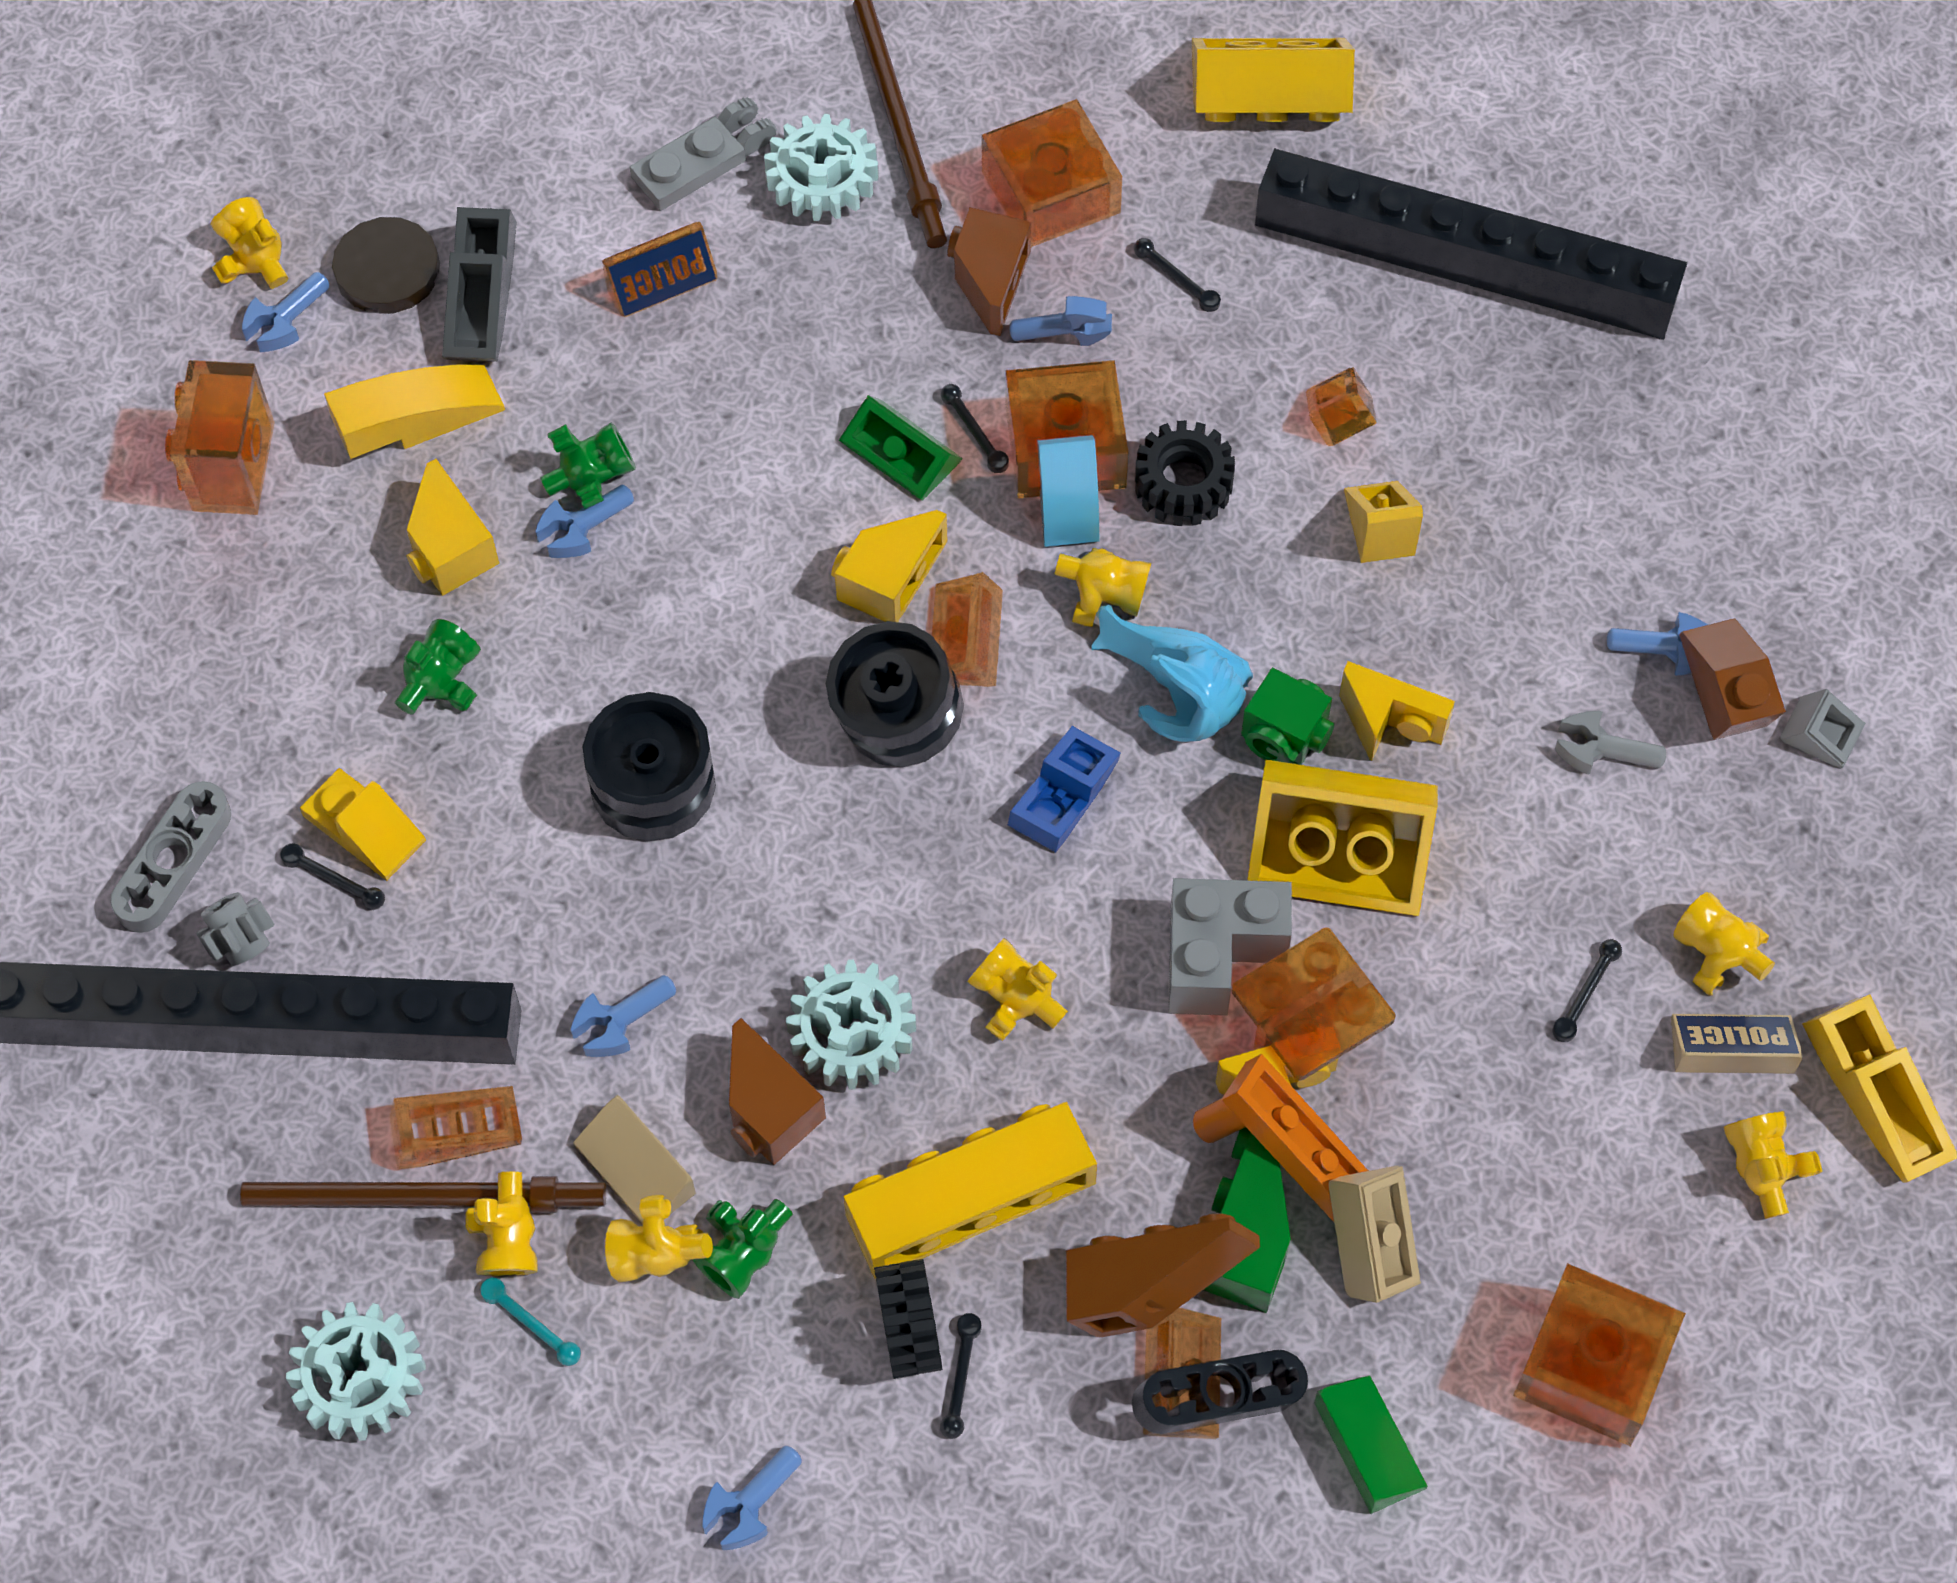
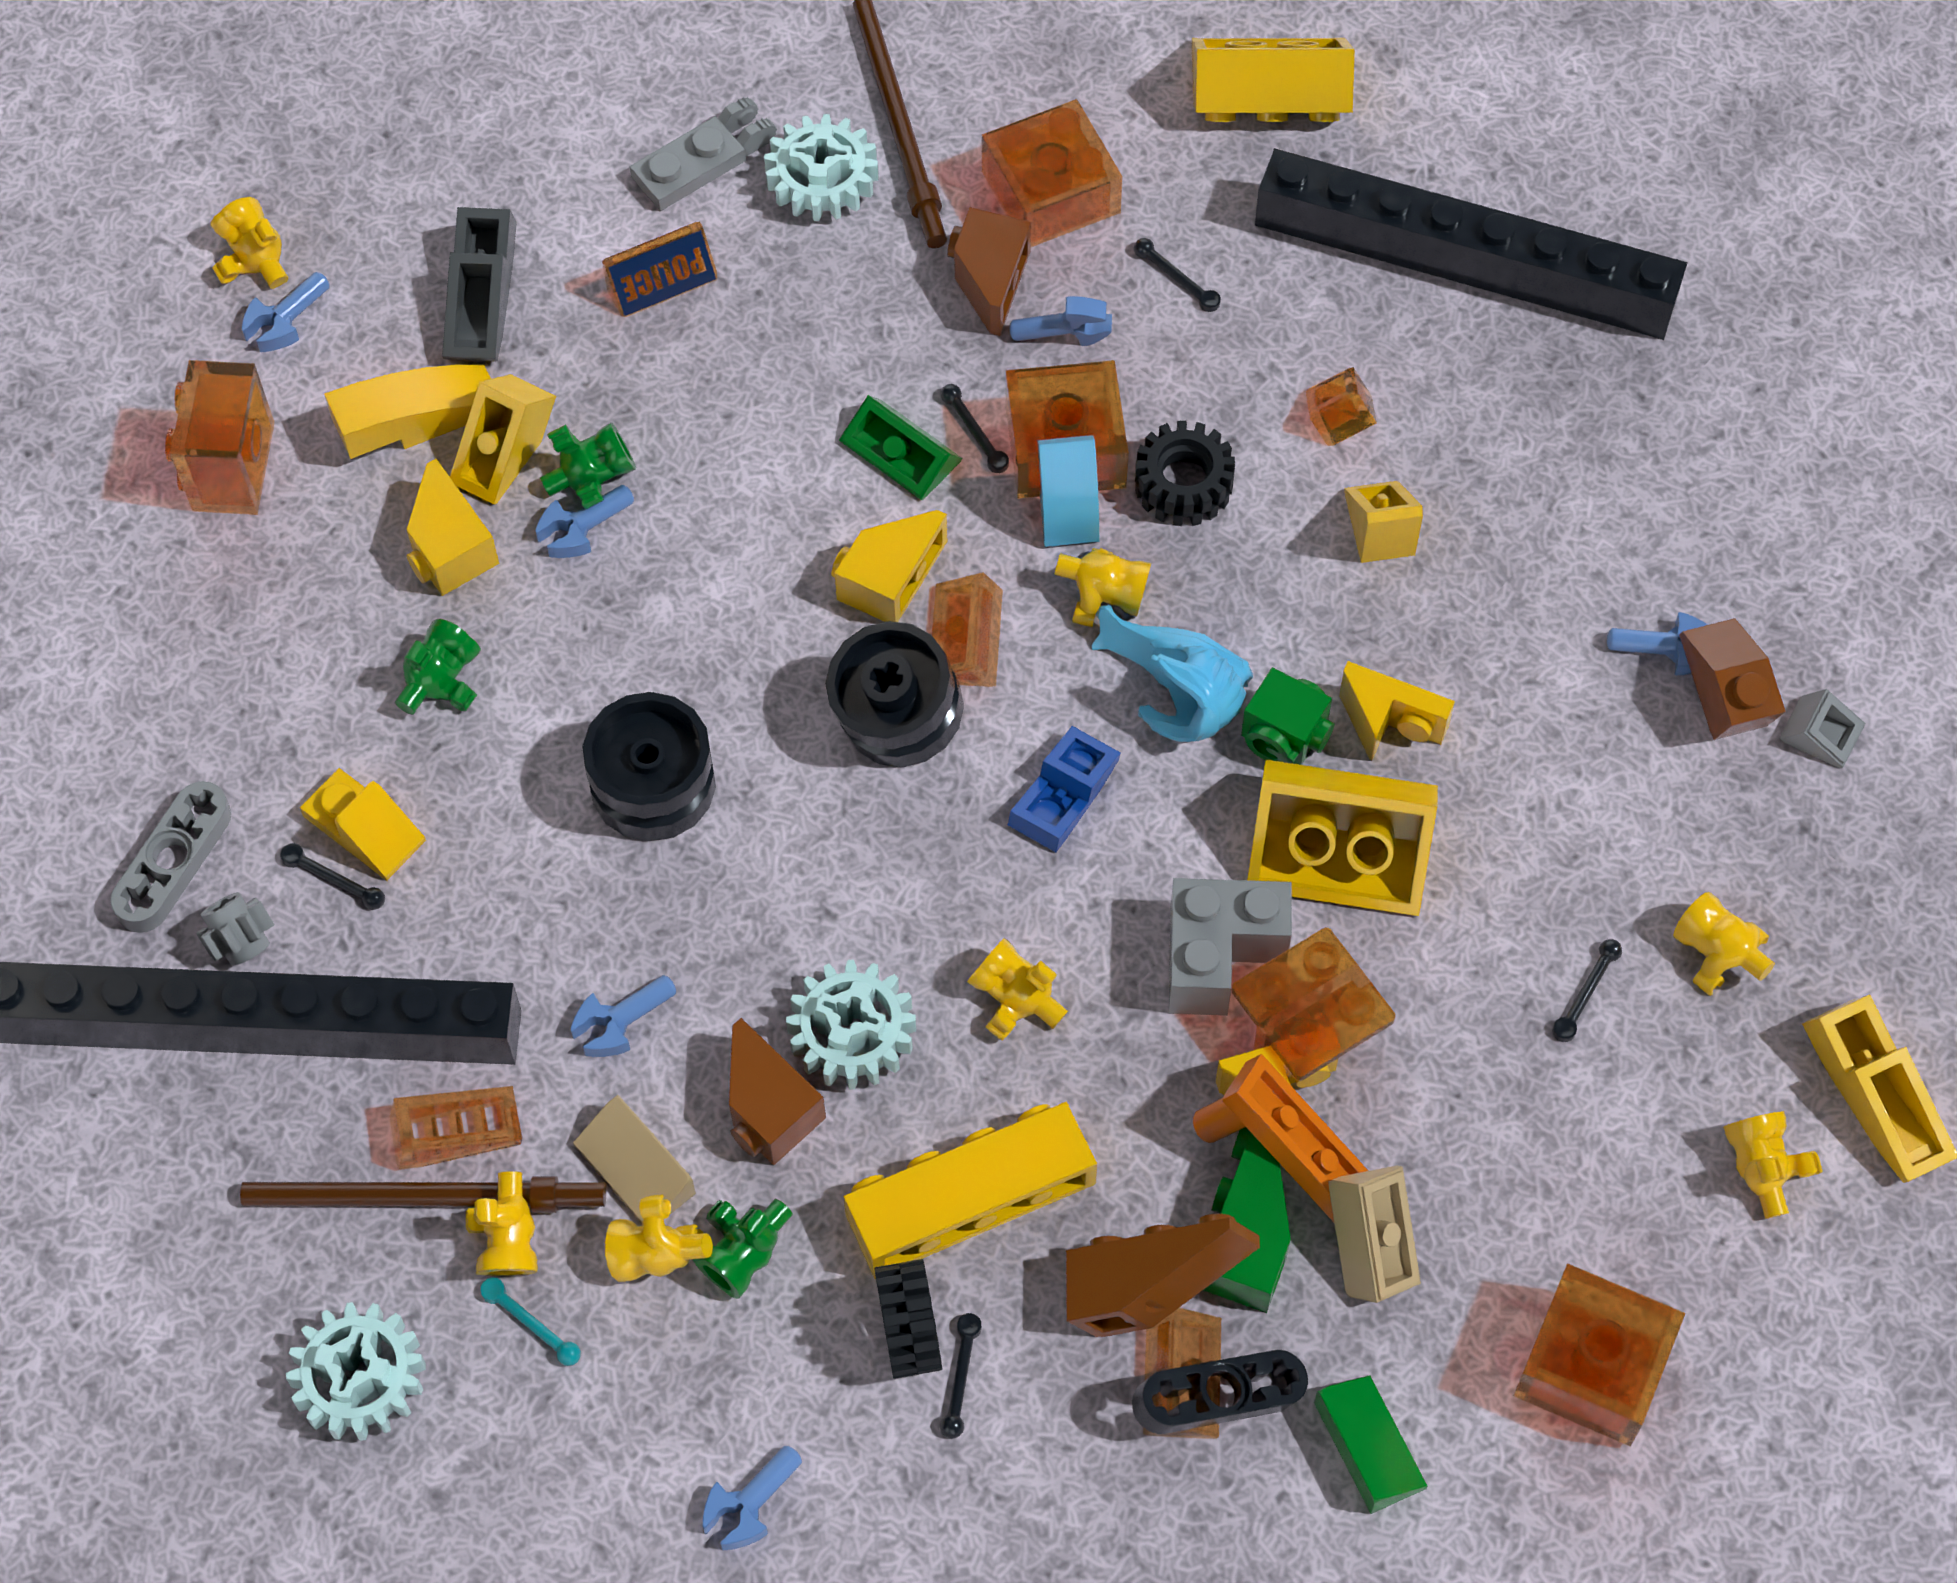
(386, 265): dark brown tile -> none
(500, 435): none -> yellow slope
(1603, 745): light grey bar -> none
(1735, 1043): slope -> none

